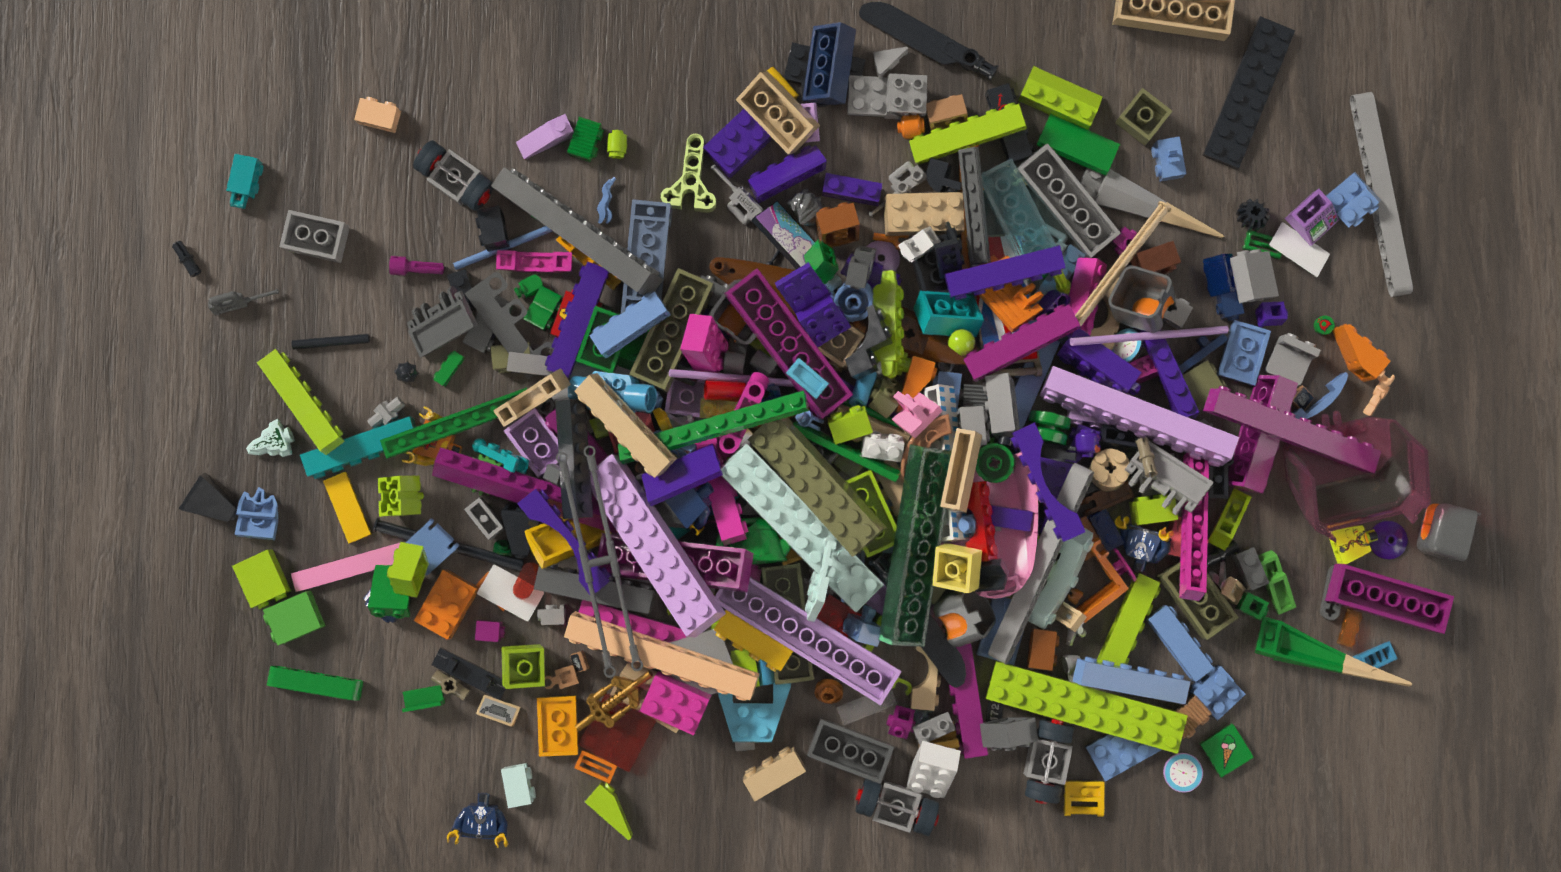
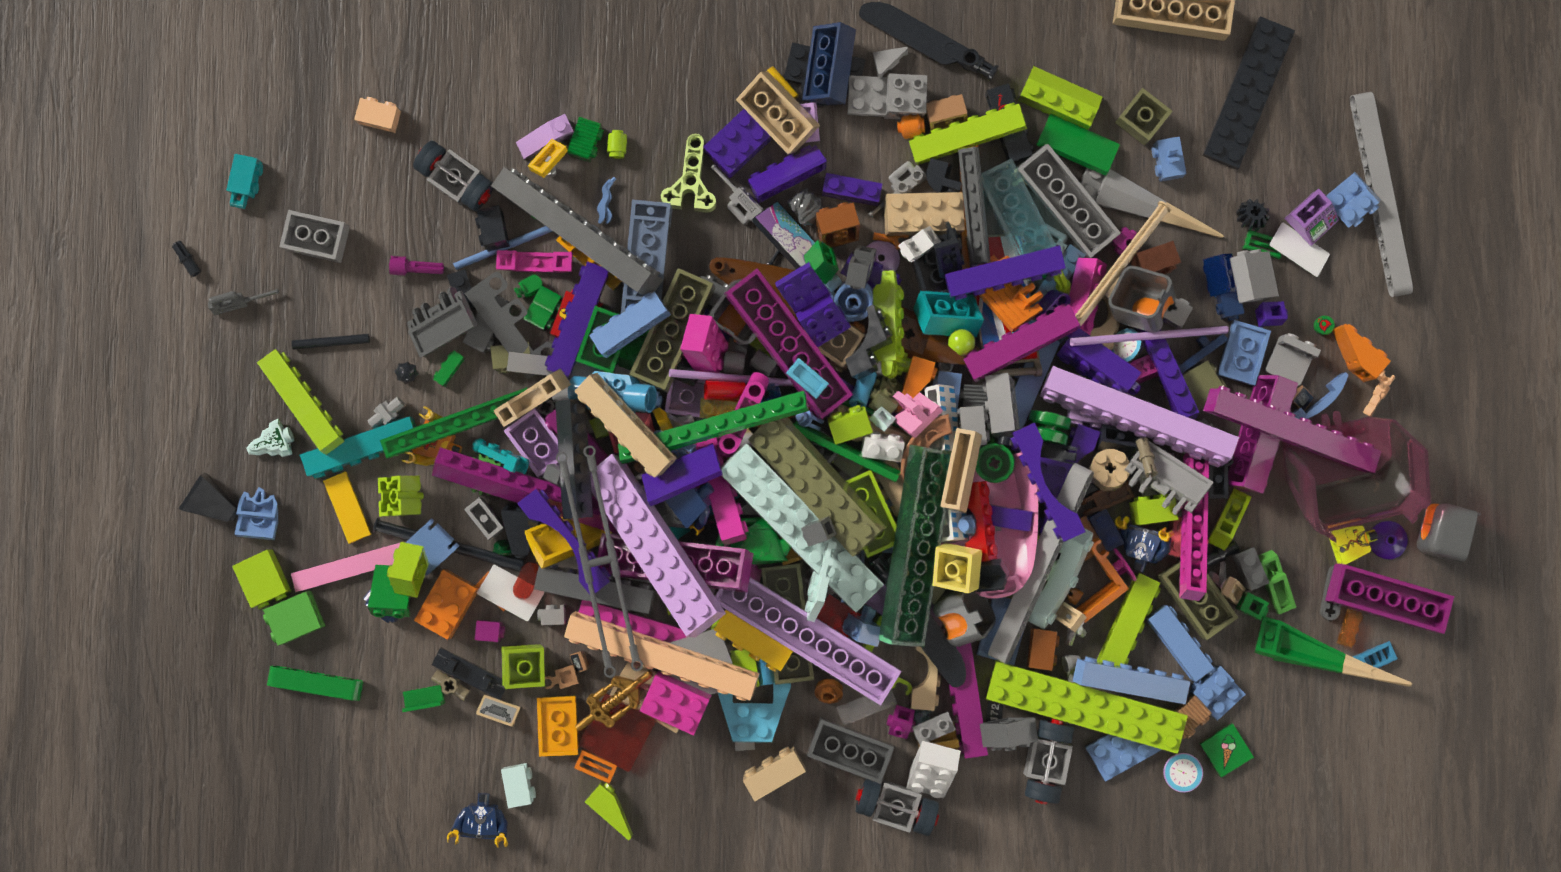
(547, 159): none -> yellow piece
(818, 531): none -> dark grey brick
(882, 419): none -> light aqua plate
(1086, 792): yellow plate -> none
(1087, 443): dark purple head -> none

